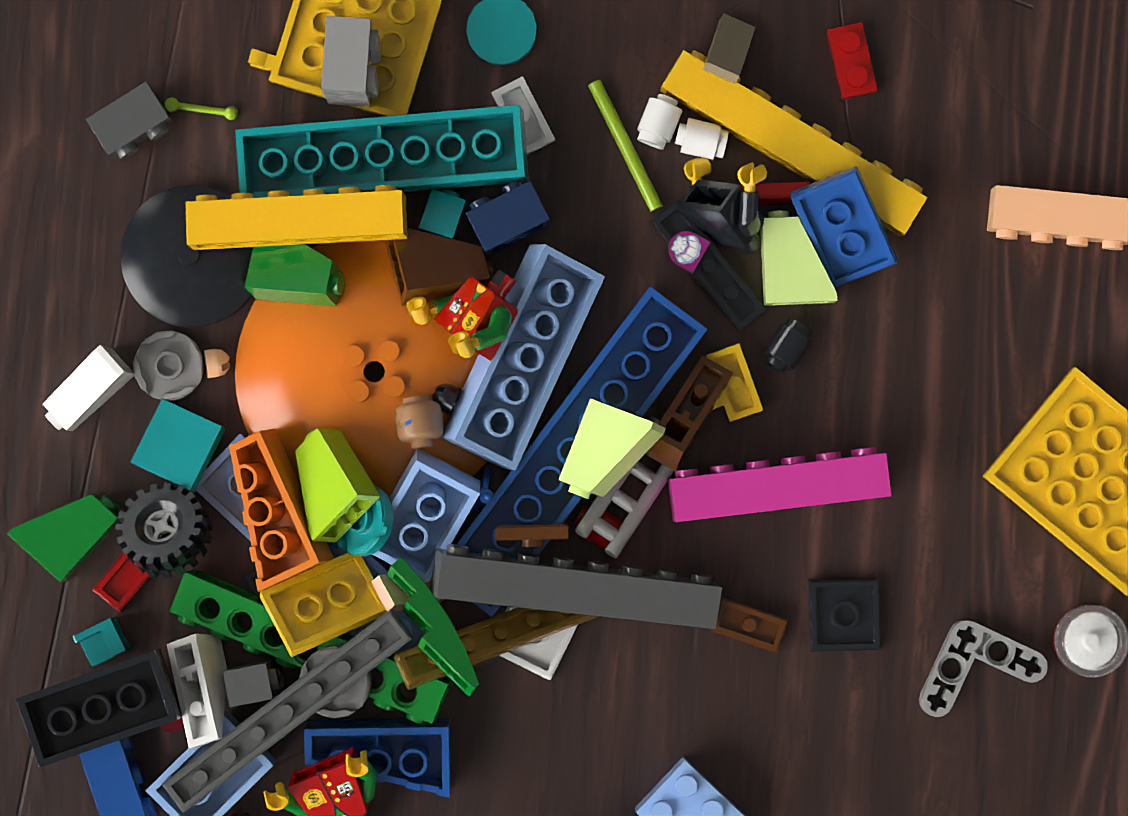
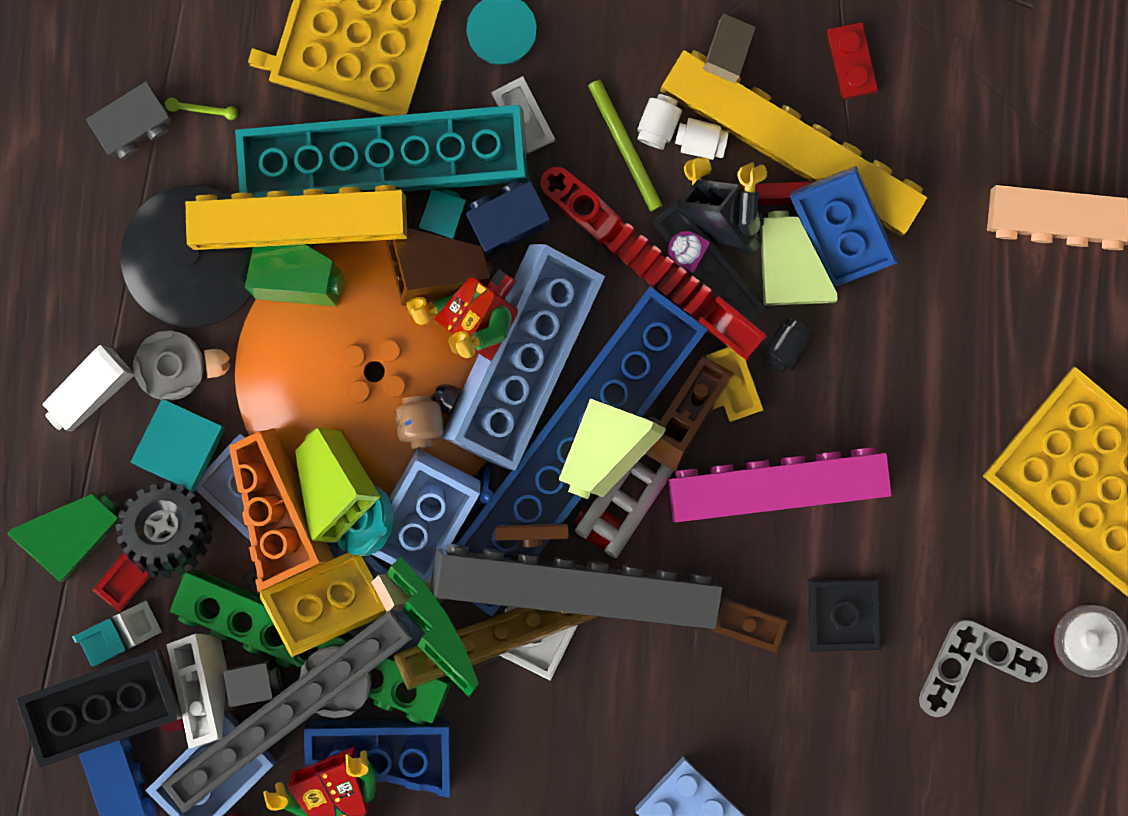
(137, 624): none -> white plate
(349, 61): light grey brick -> none
(649, 264): none -> red piece

